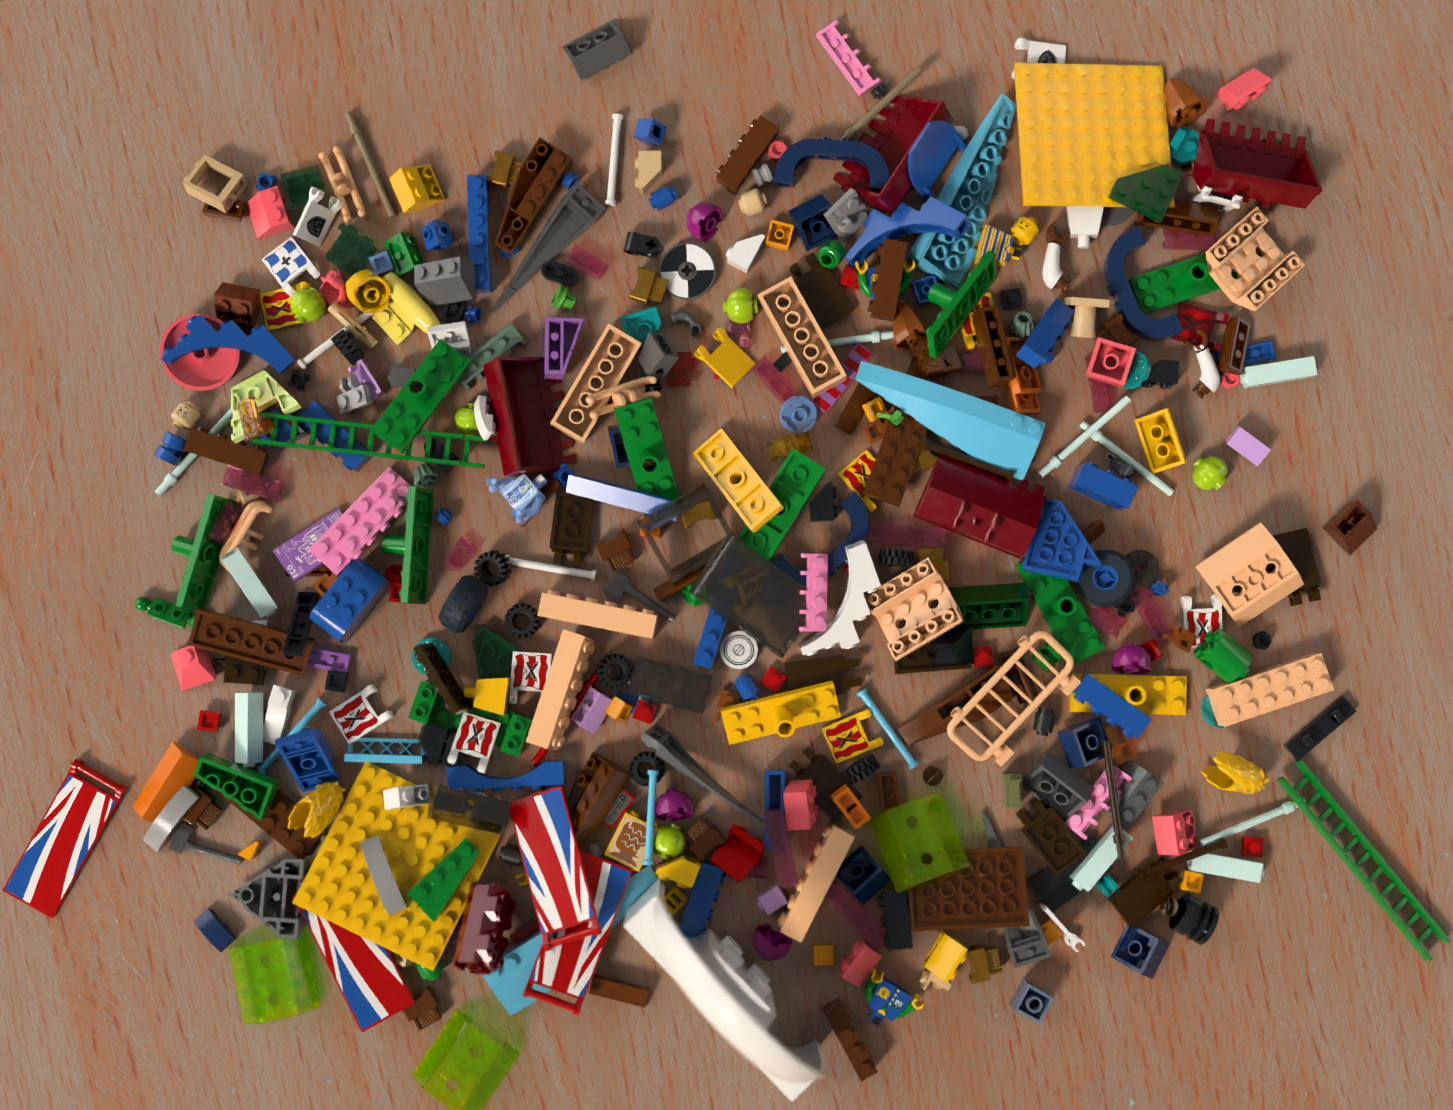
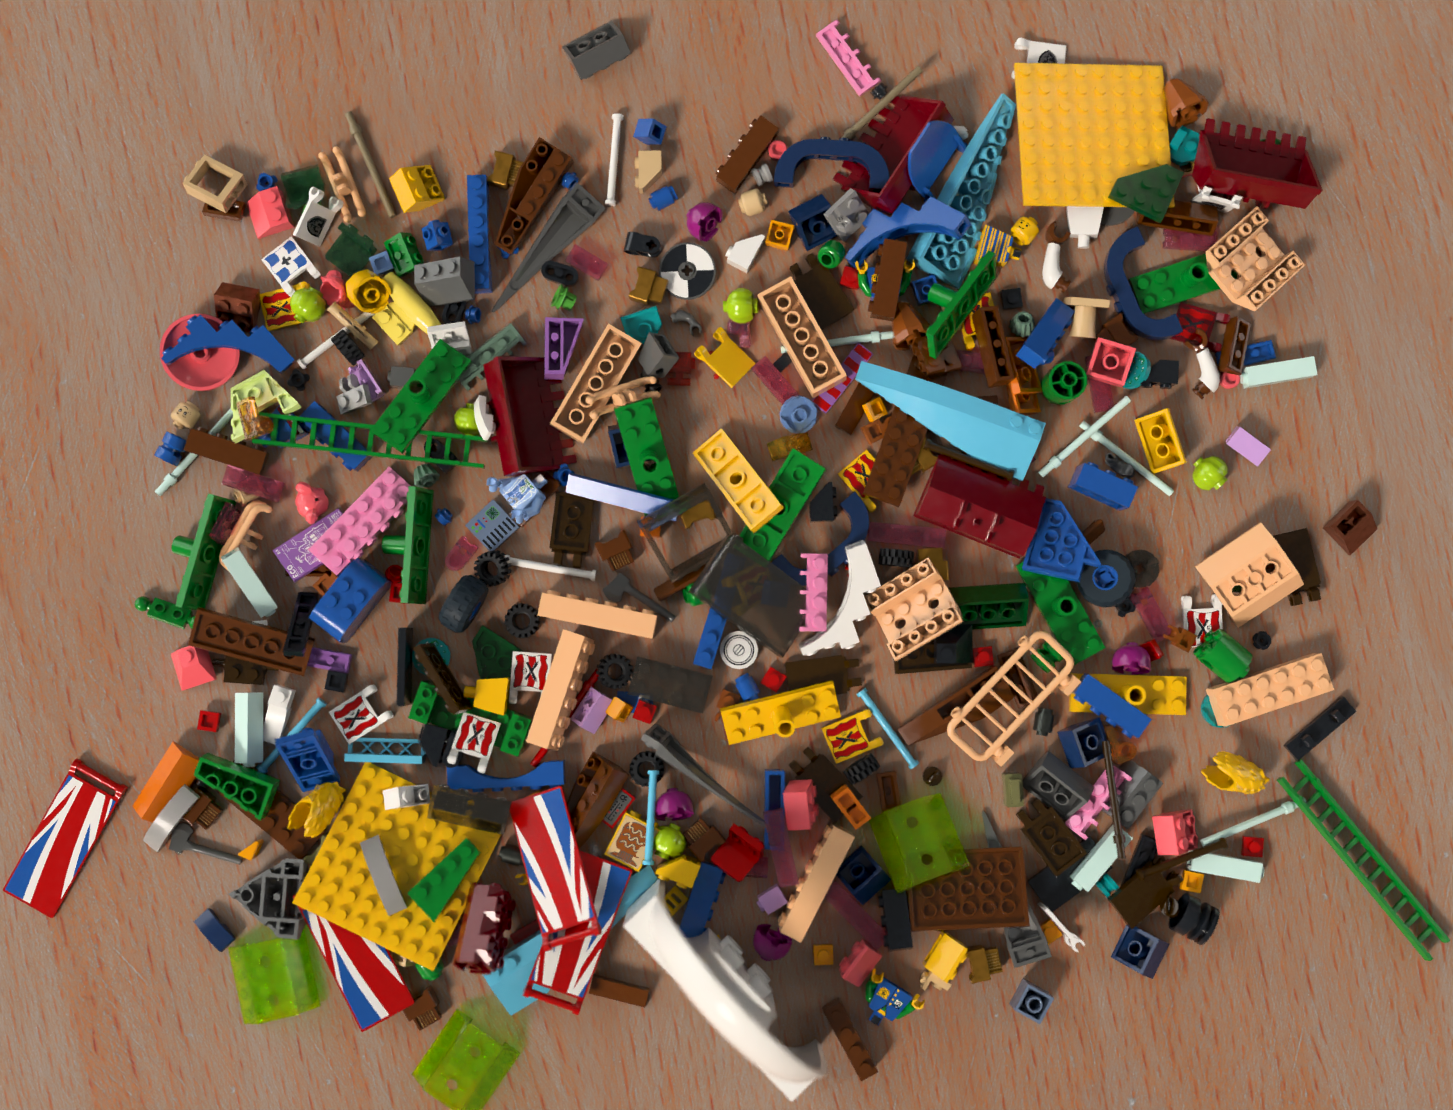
(306, 502): none -> coral hair
(404, 666): none -> black tile
(492, 526): none -> sand blue tile
(895, 418): bright green hand -> none
(1064, 383): none -> green cylinder
(1100, 618): clear pink plate -> none
(1143, 853): none -> black tile
(1159, 588): blue plate -> none
(1242, 89): coral slope -> none

